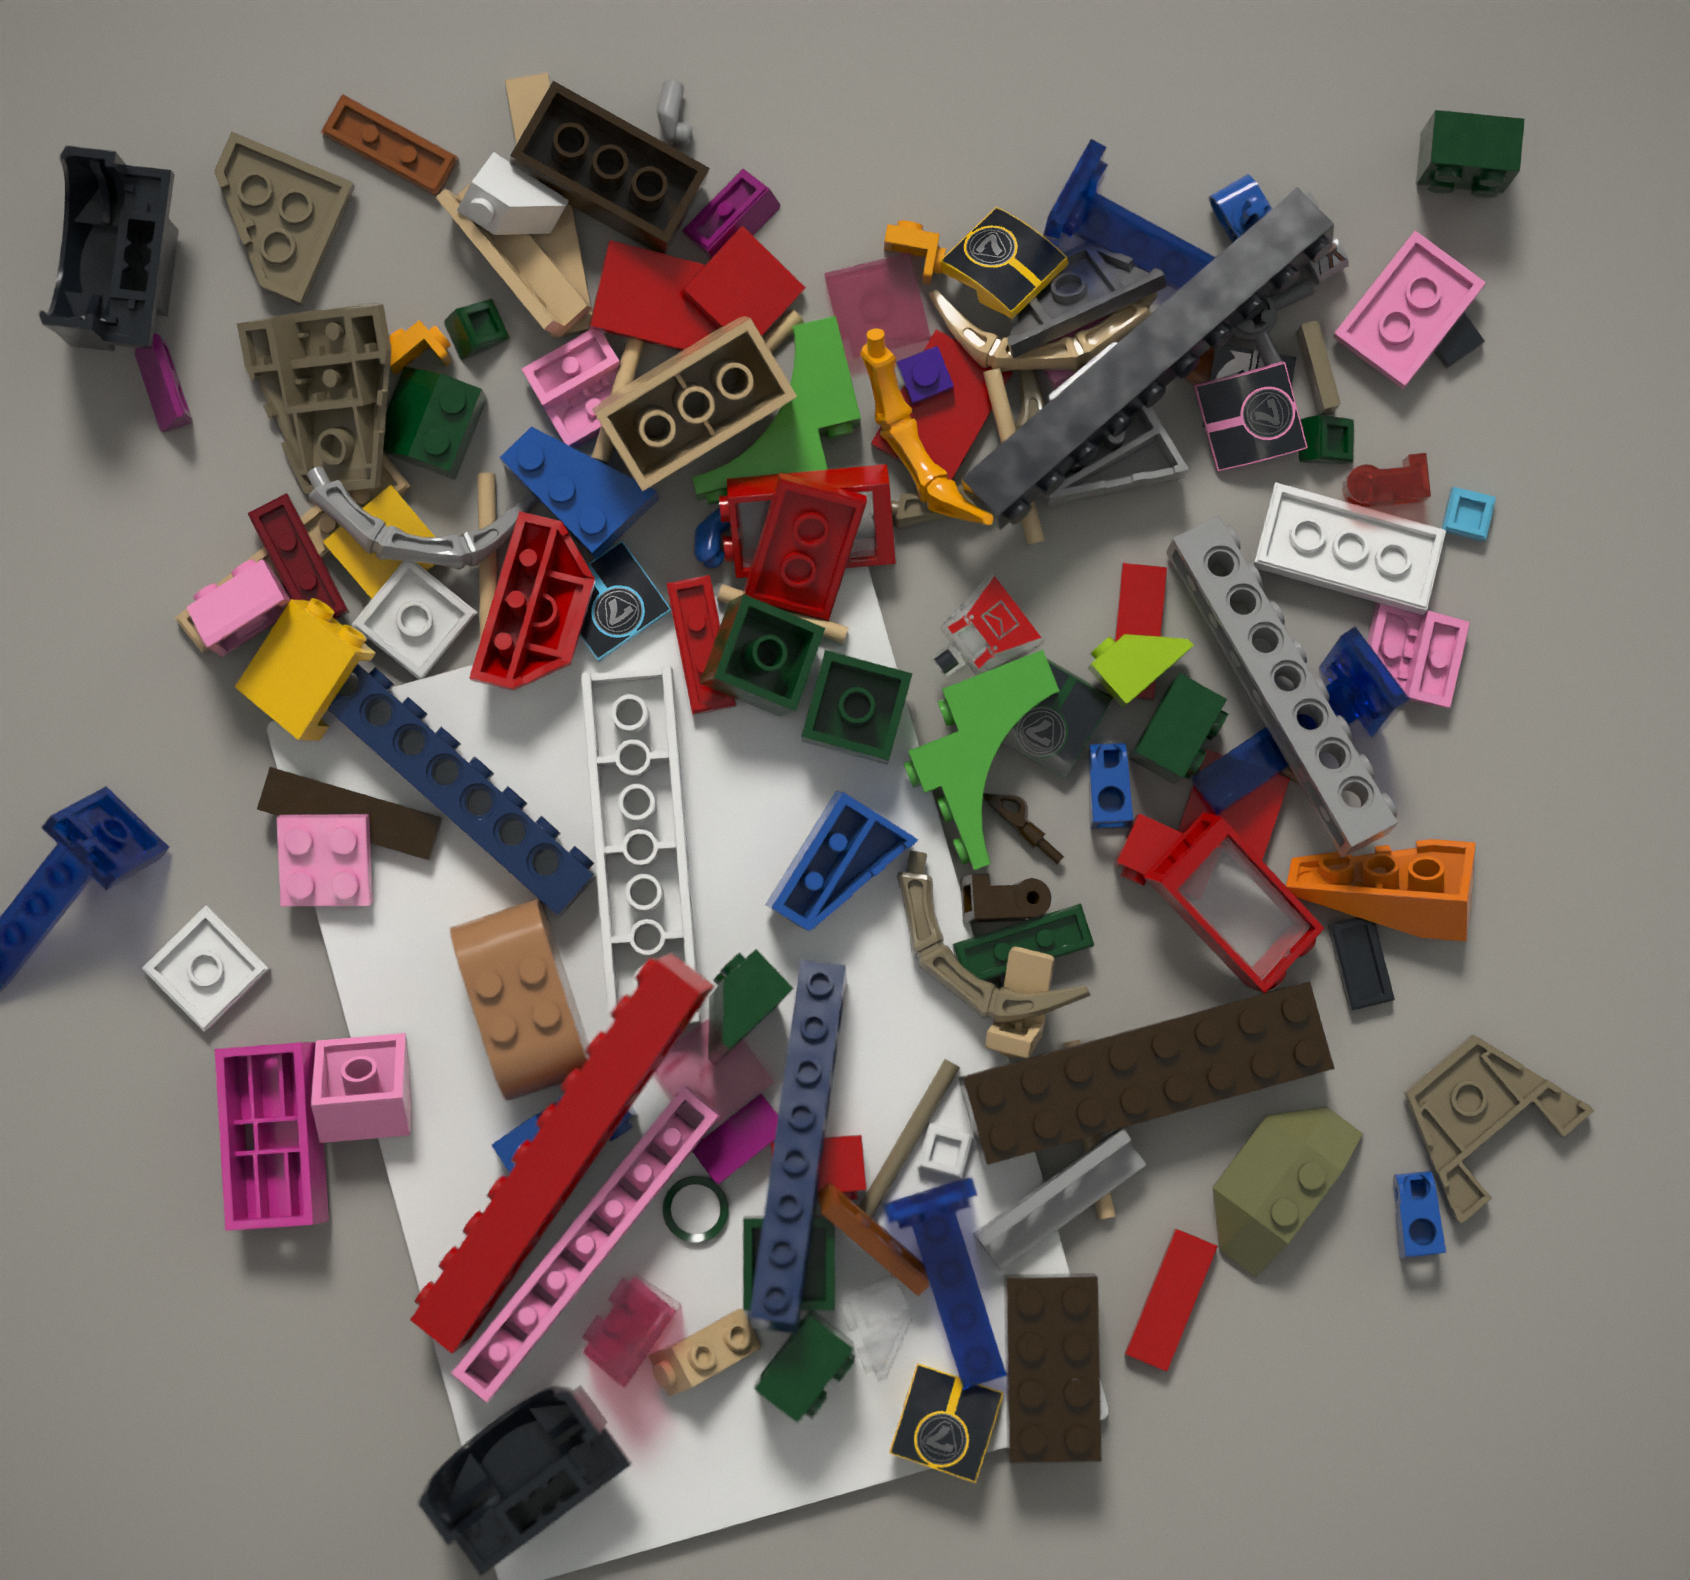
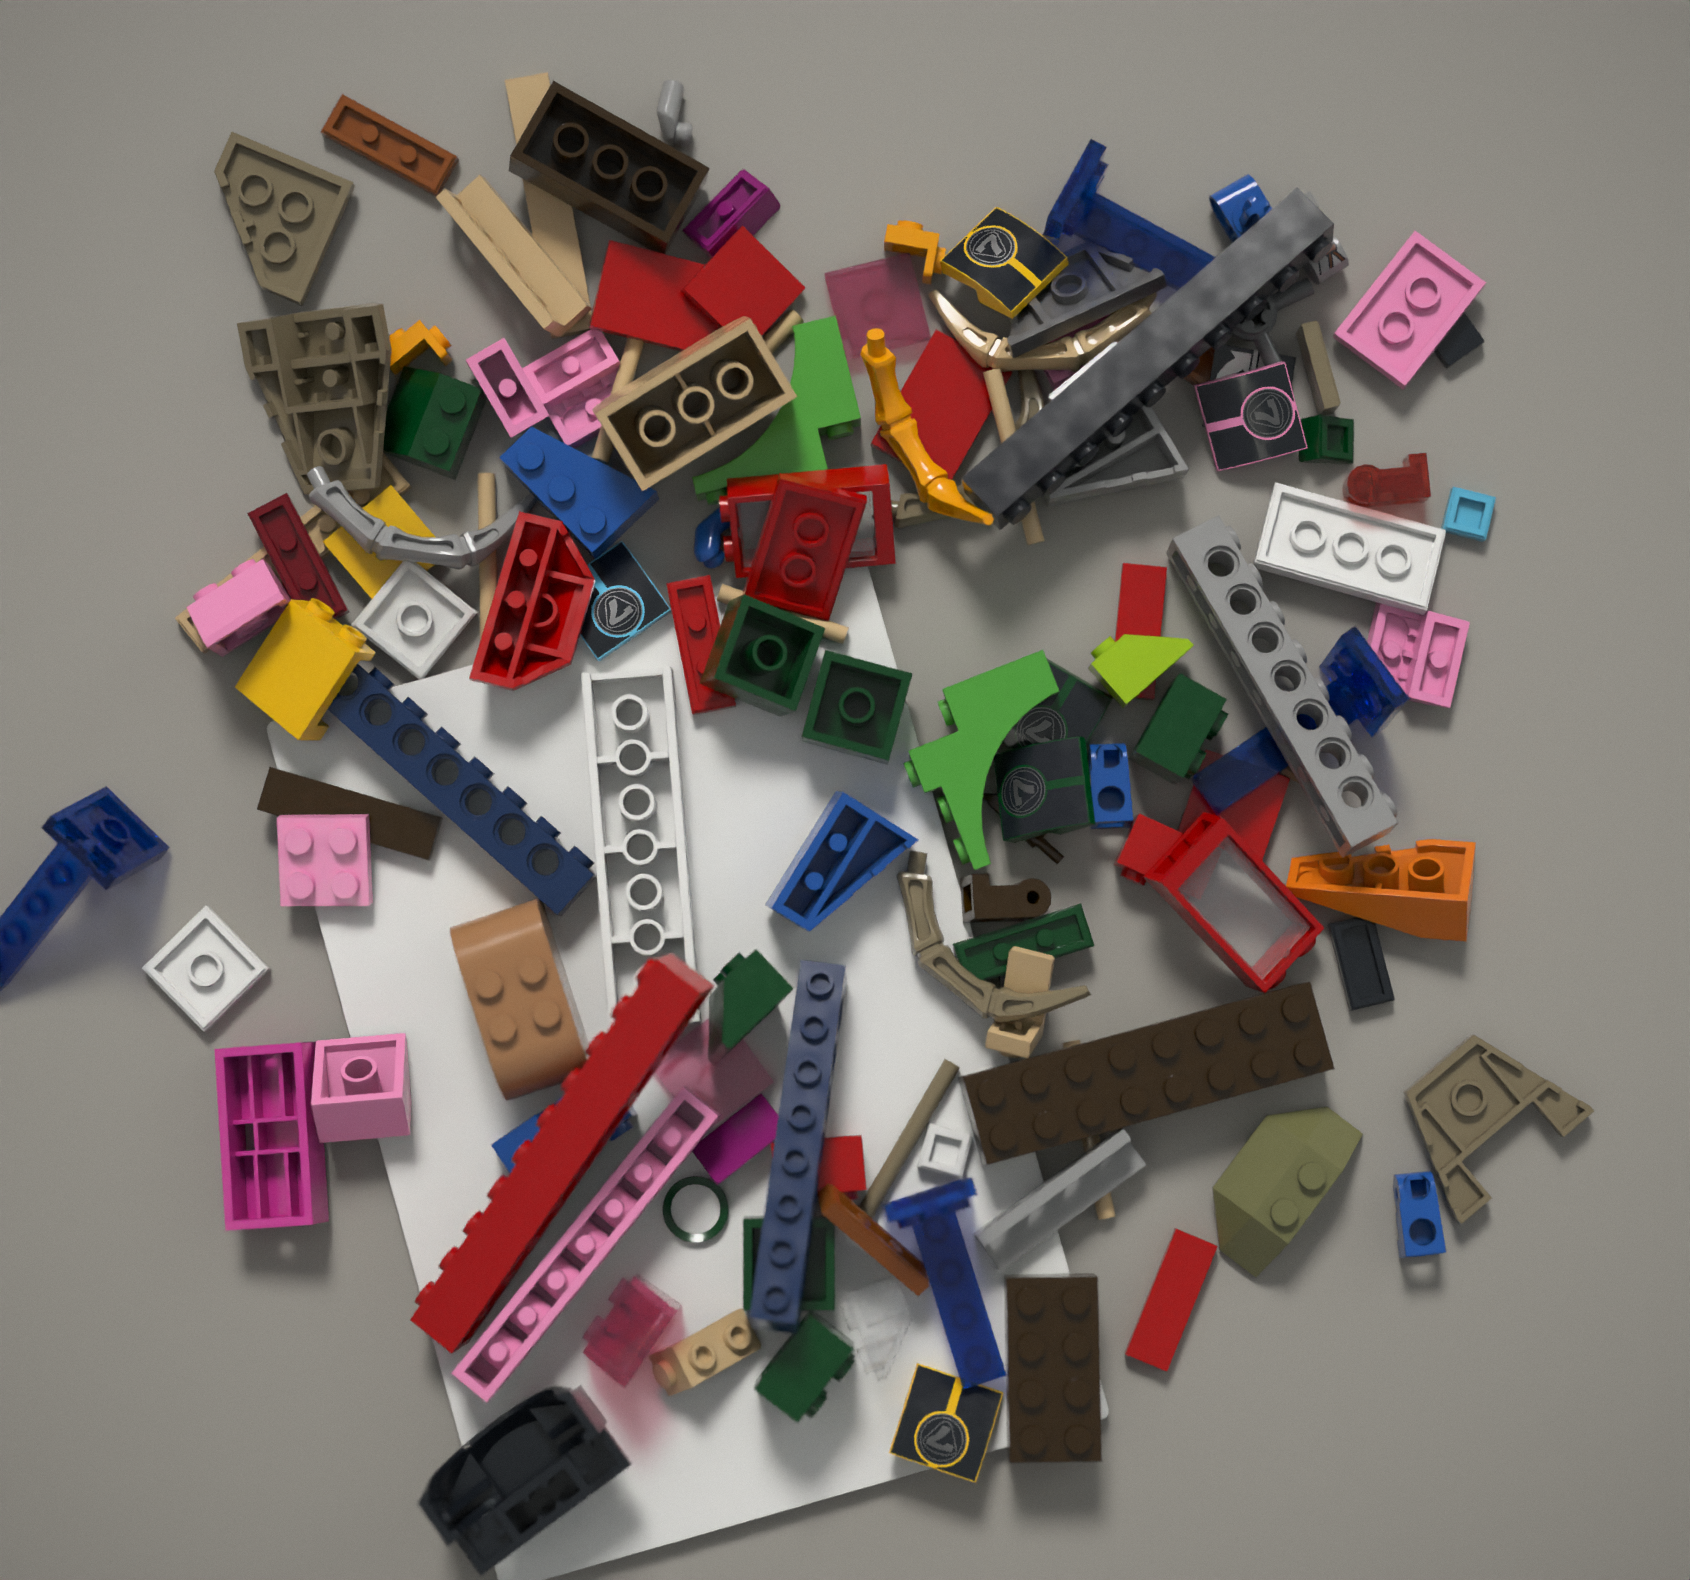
(113, 252): black piece -> none
(163, 385): magenta slope -> none
(475, 328): dark green slope -> none
(507, 387): none -> bright pink slope
(510, 200): white slope -> none
(925, 375): dark purple plate -> none
(986, 632): torso -> none
(1044, 789): none -> black slope
(1469, 153): dark green brick -> none

